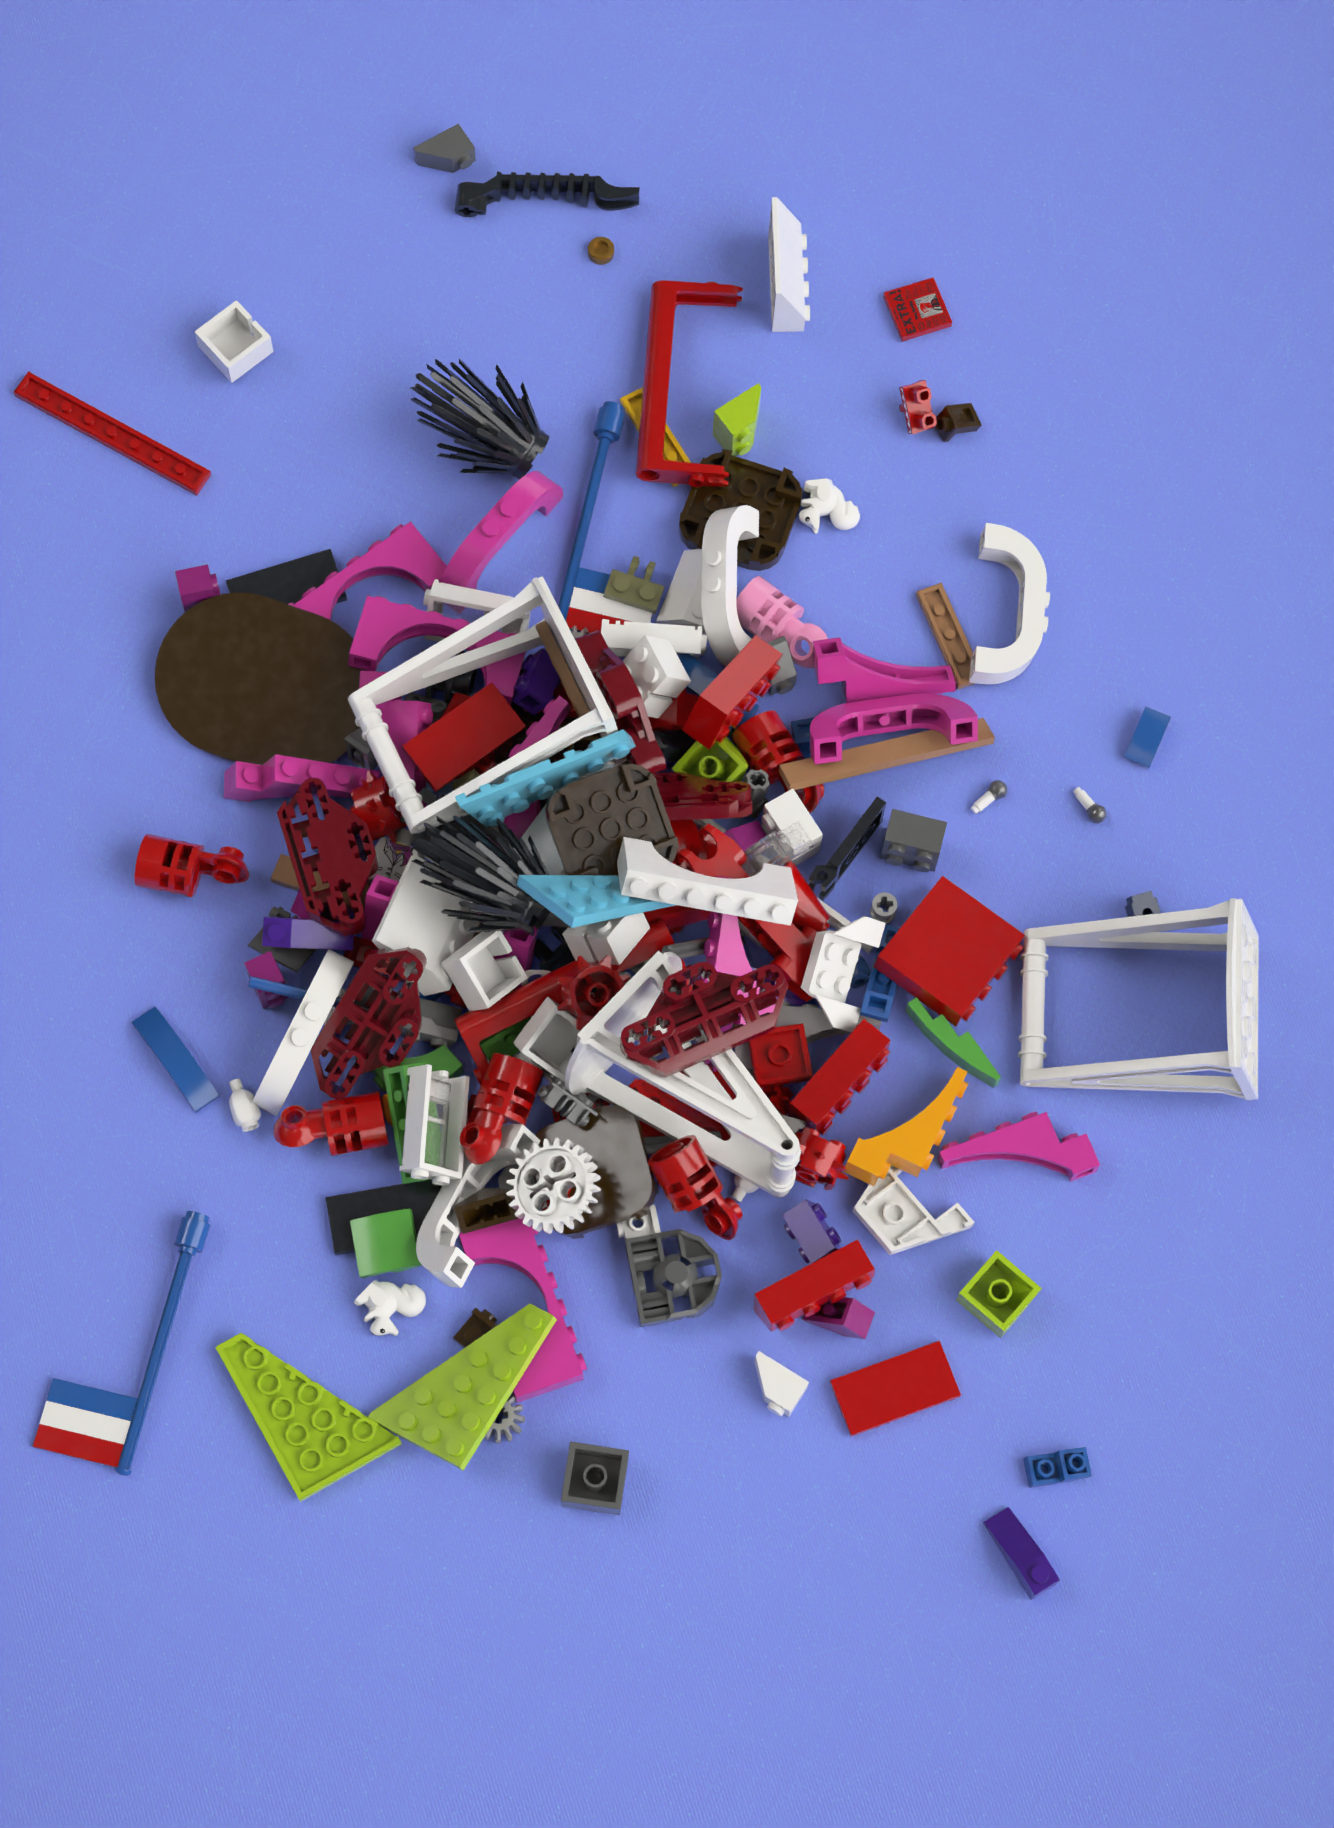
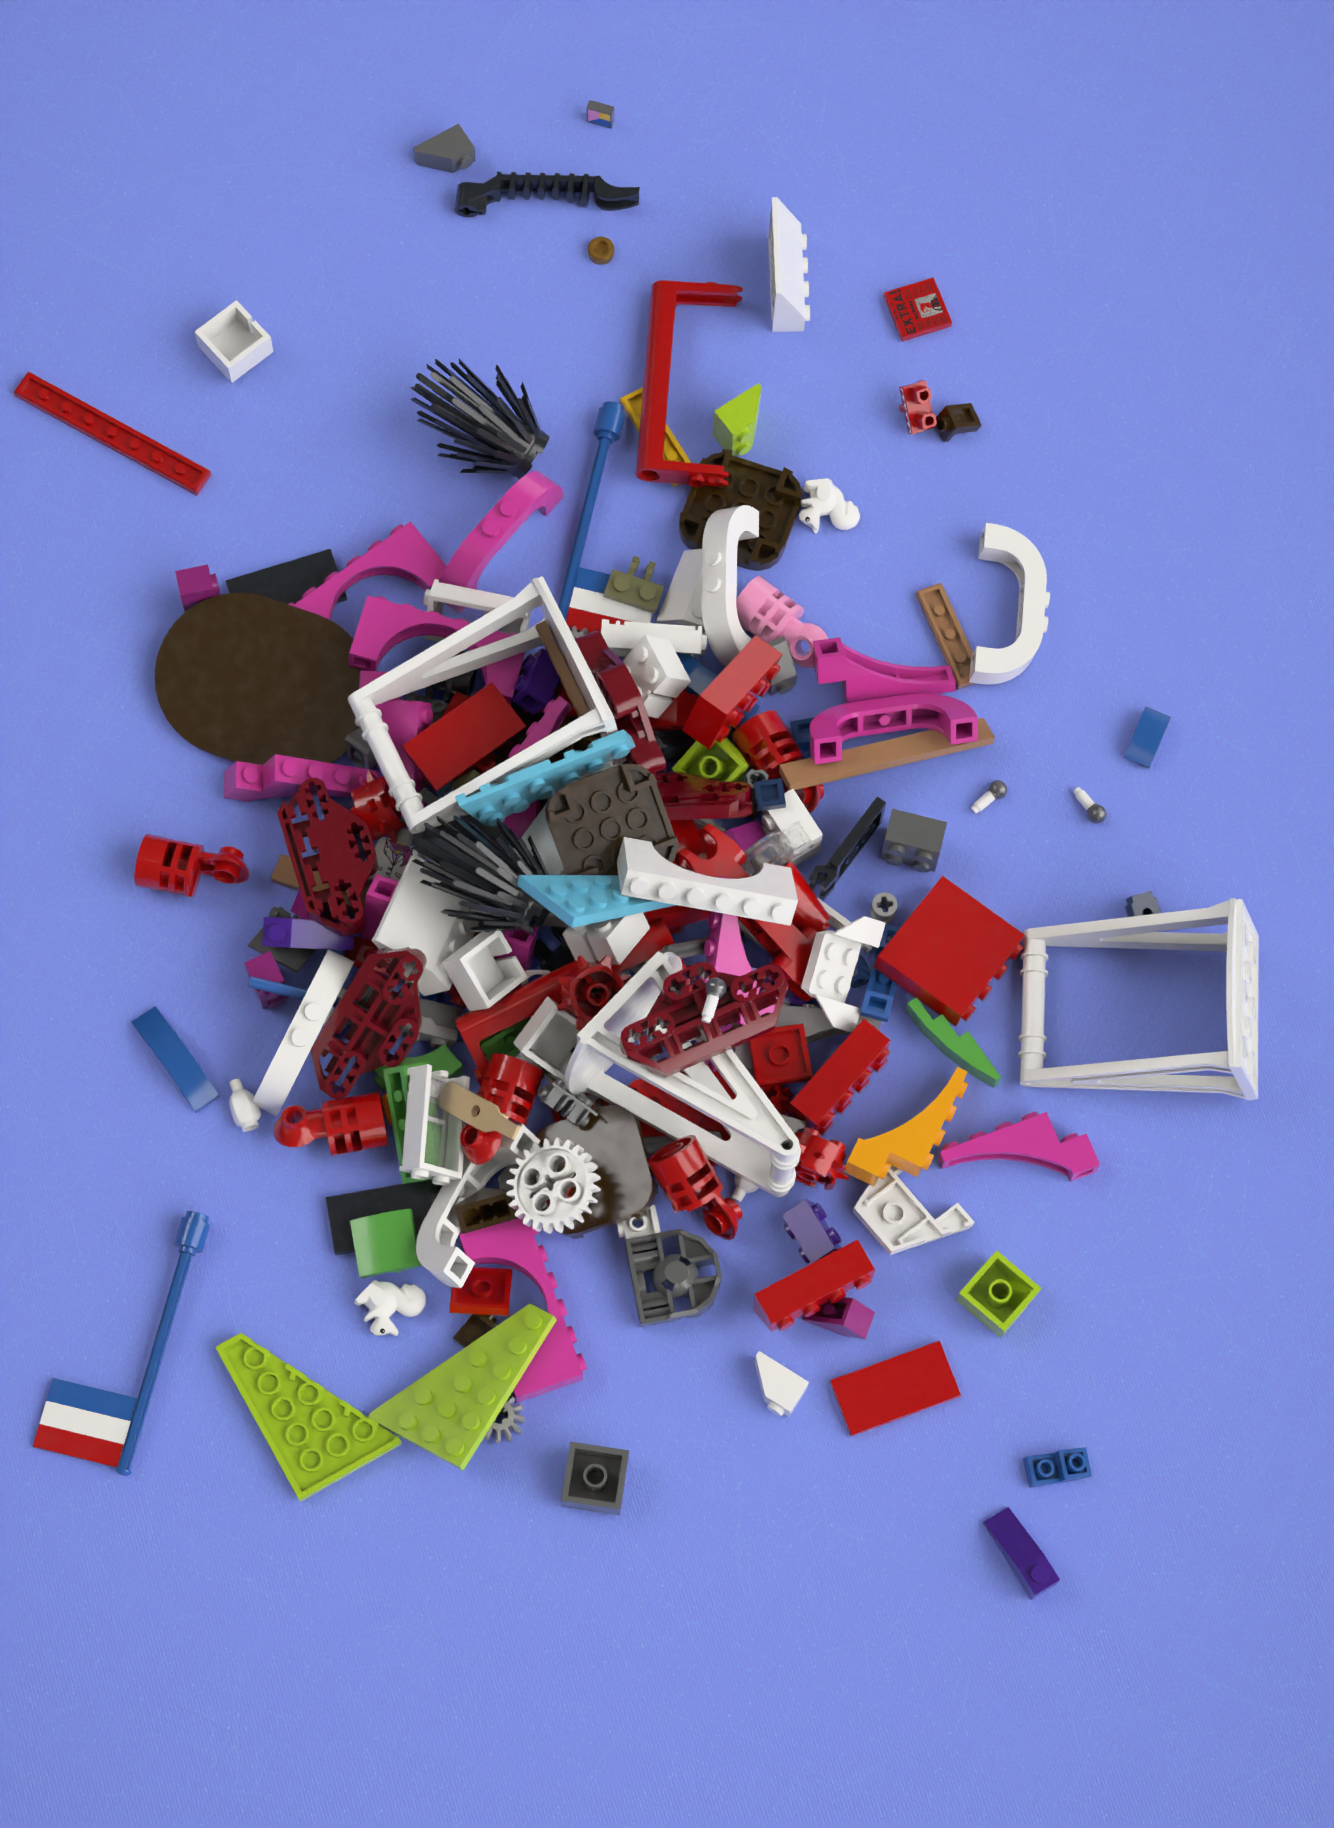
(465, 1106): none -> tan piece
(483, 1293): none -> red tile
(600, 114): none -> tile
(715, 990): none -> piece
(769, 794): none -> dark blue tile

